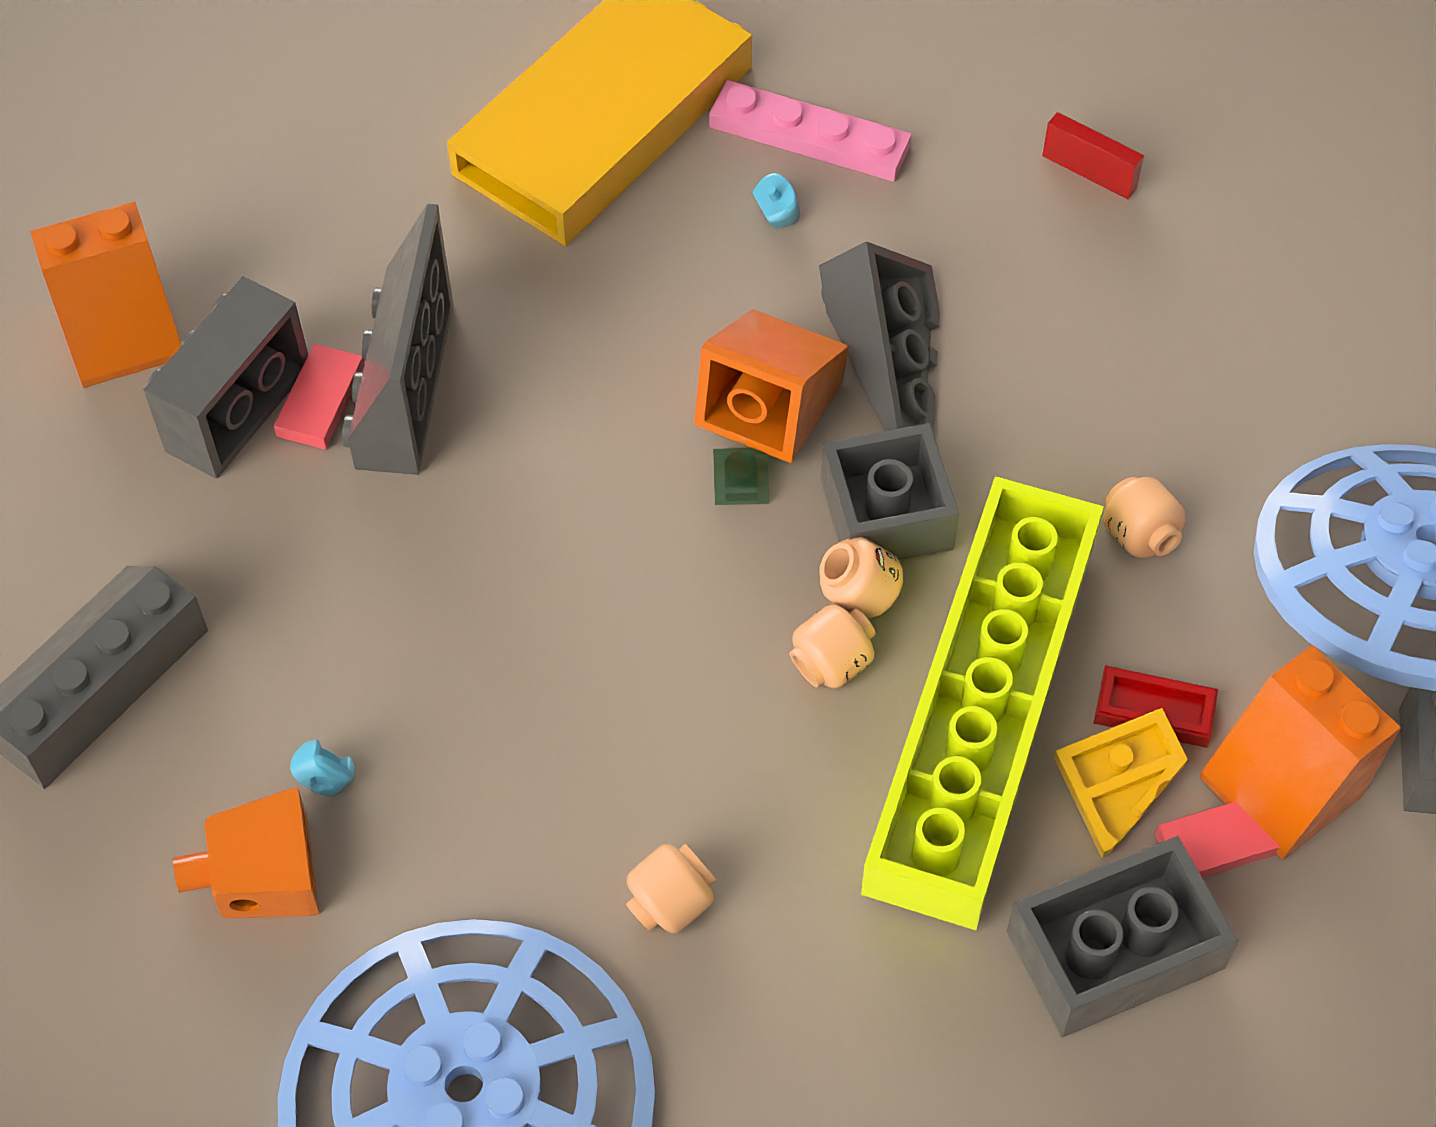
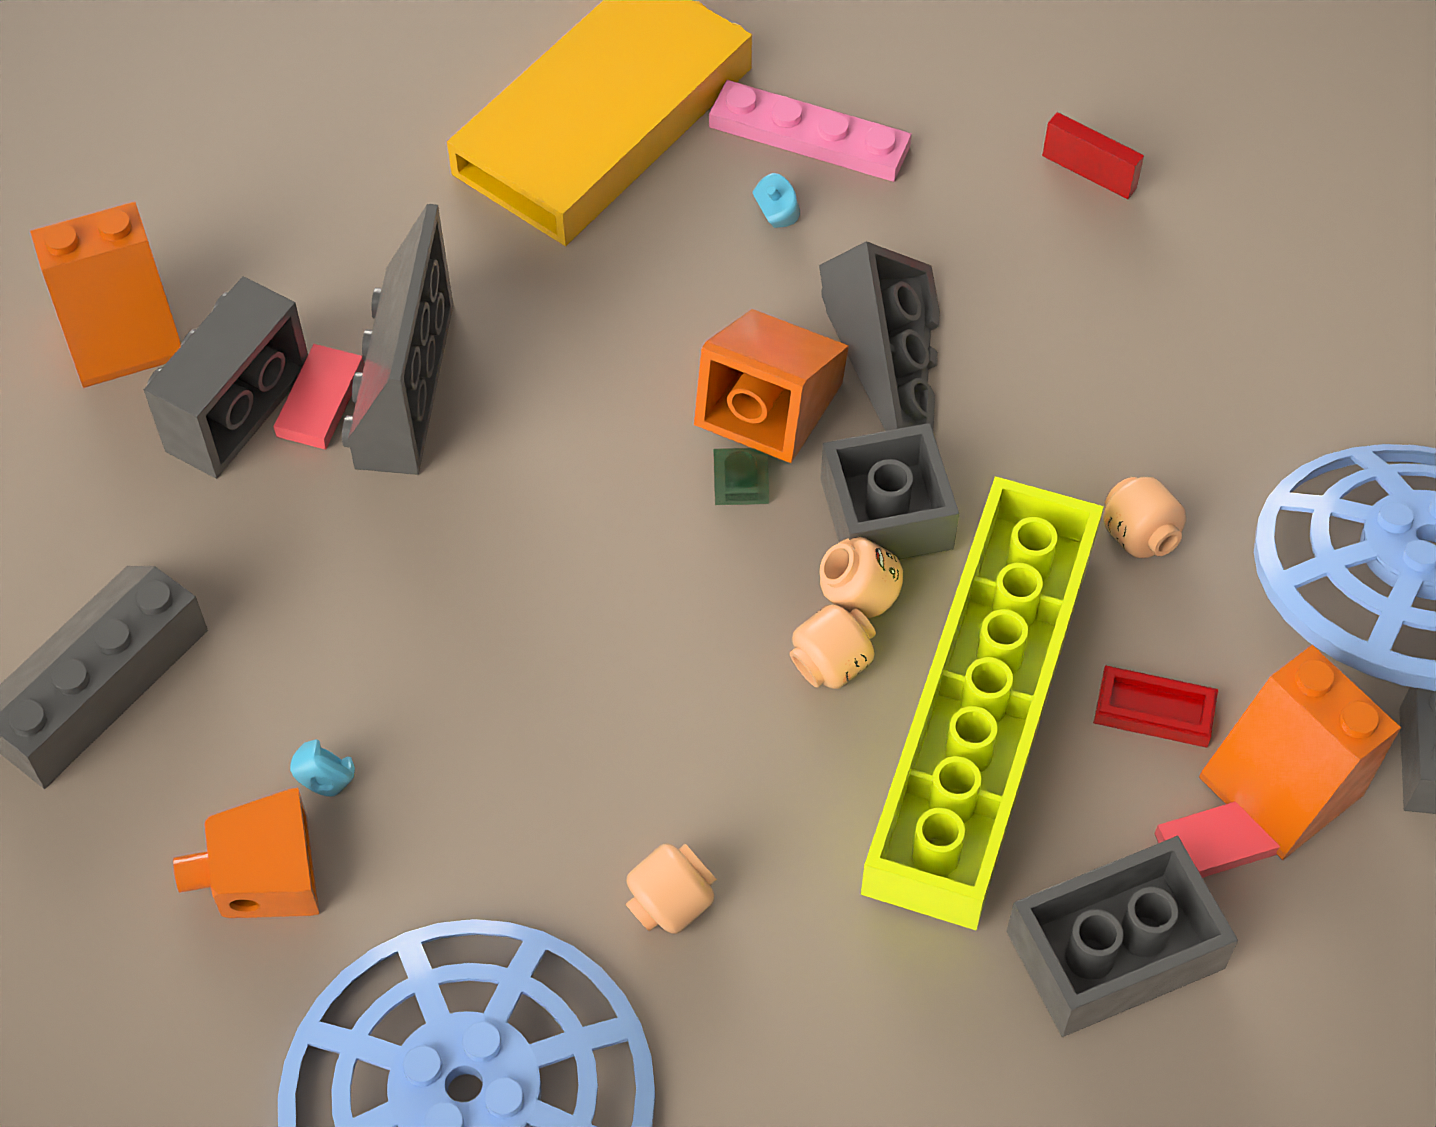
(1120, 775): yellow wing -> none

